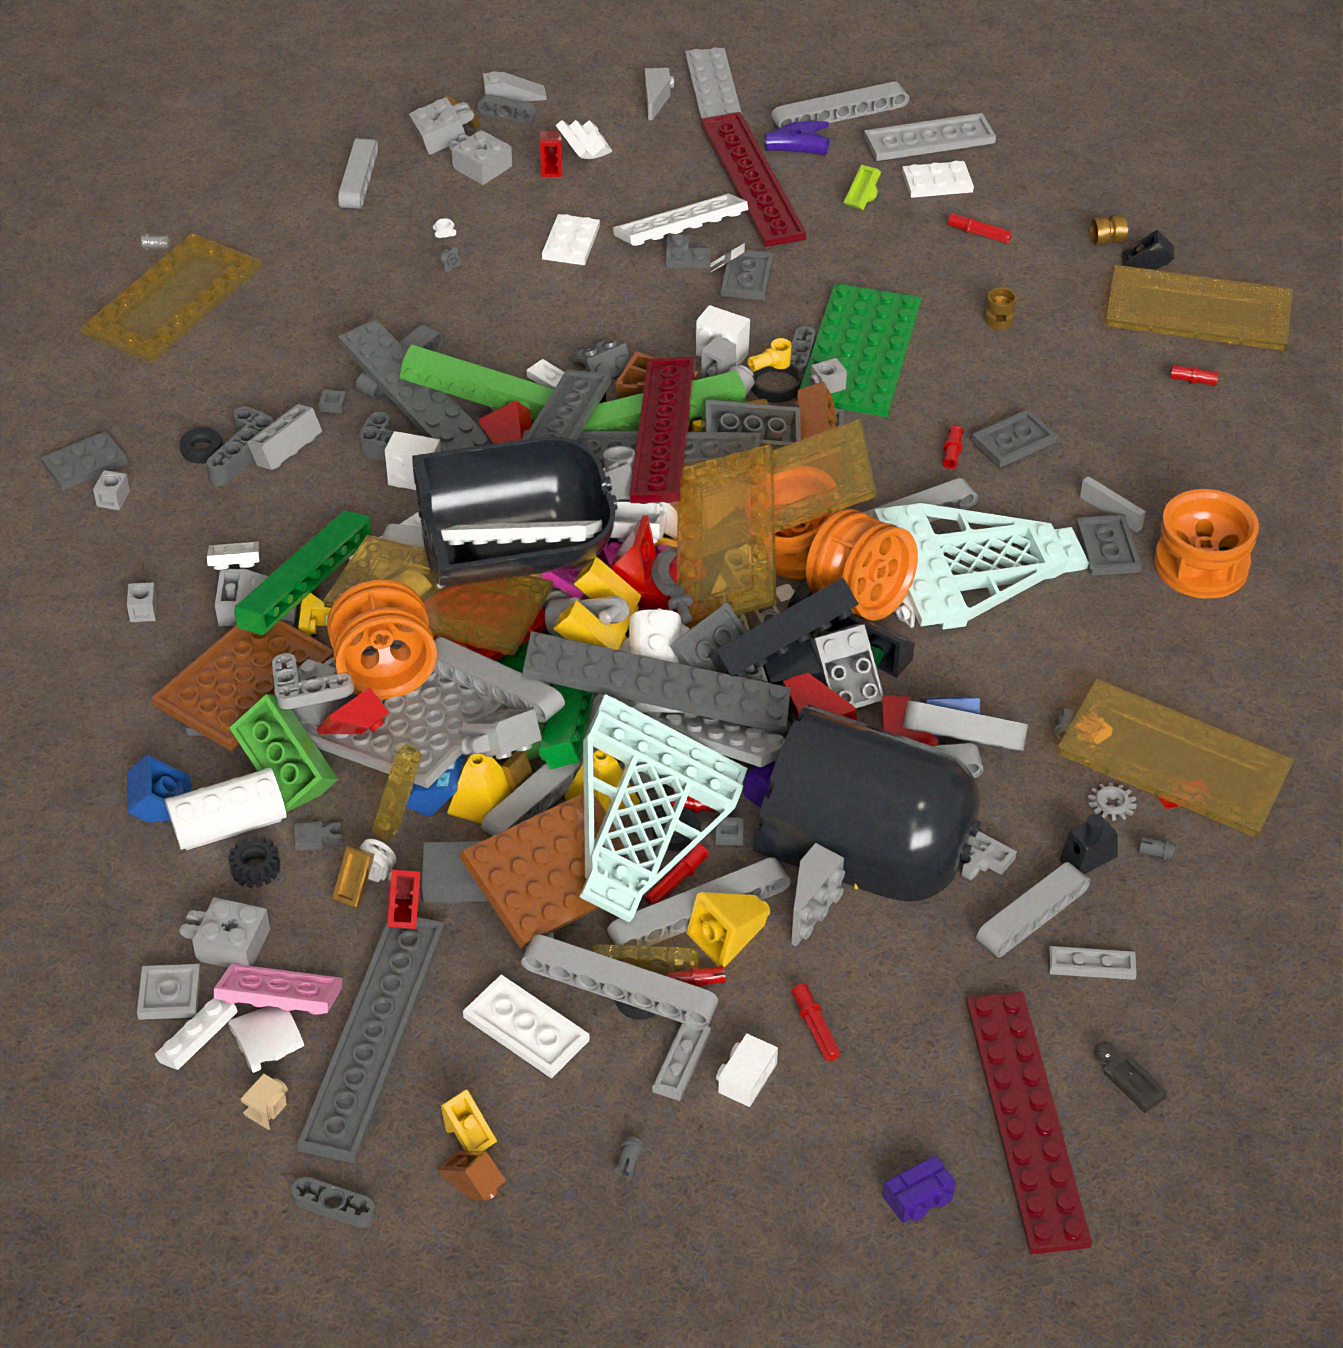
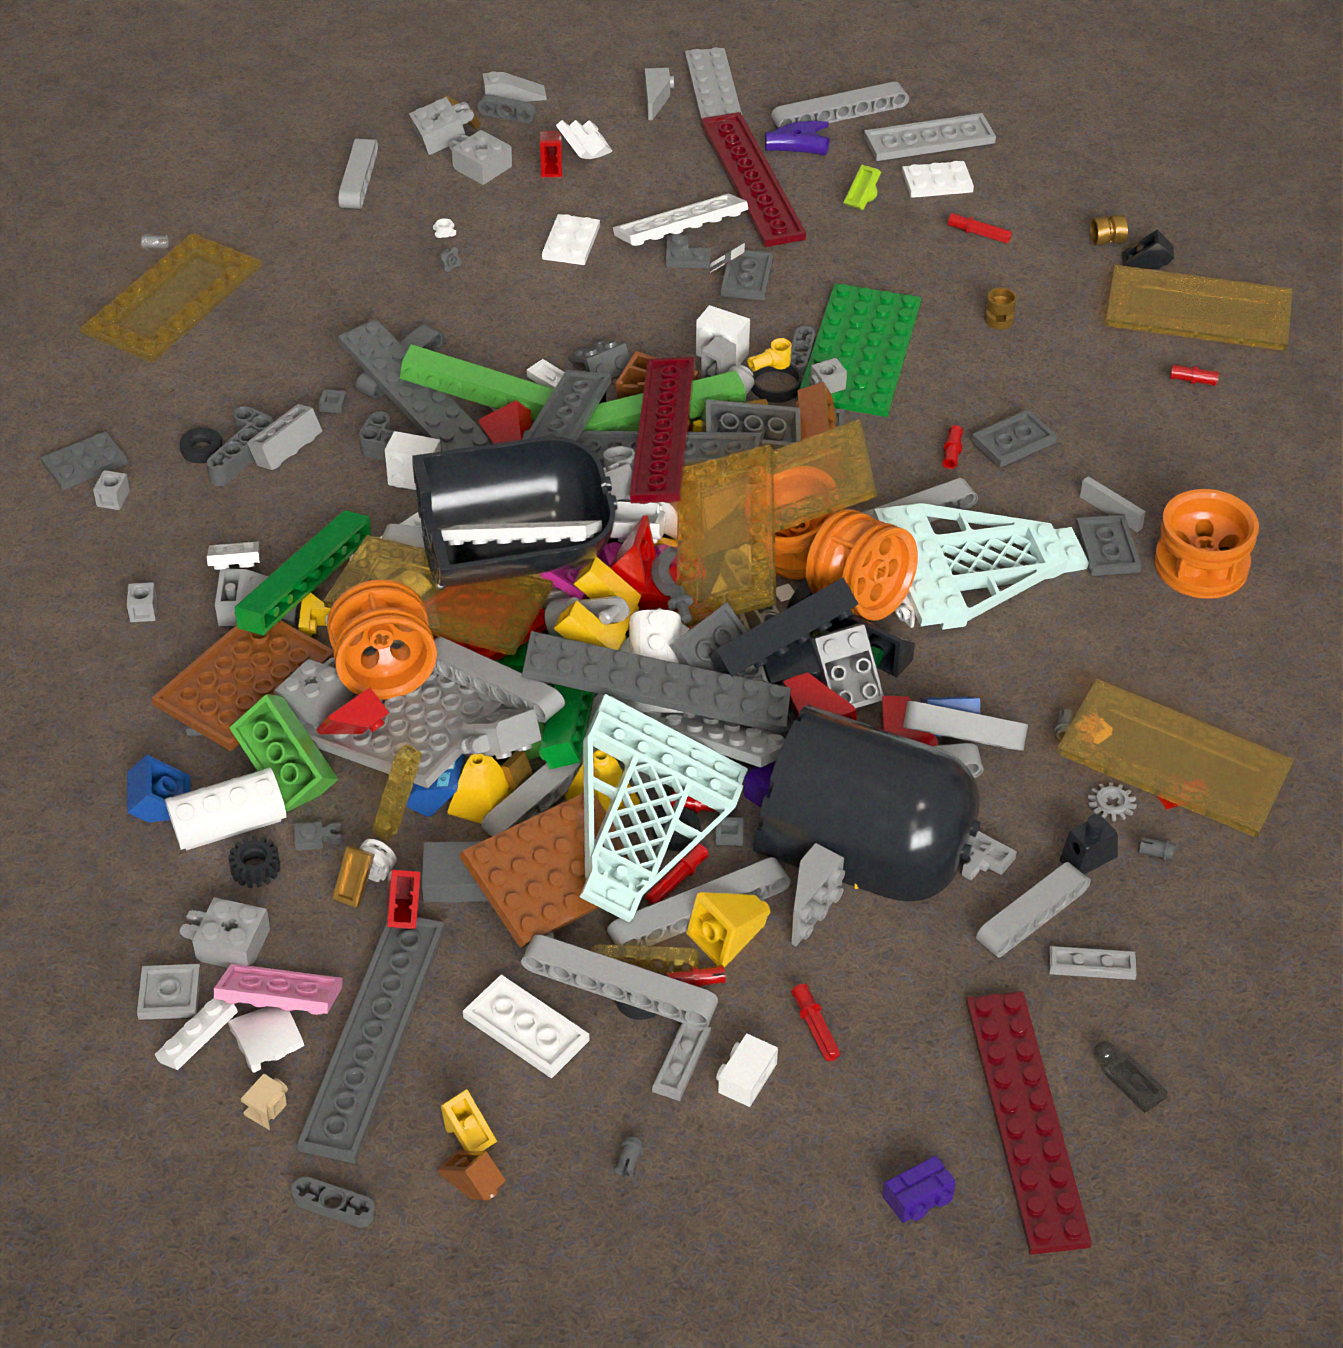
(297, 693): light grey beam -> none

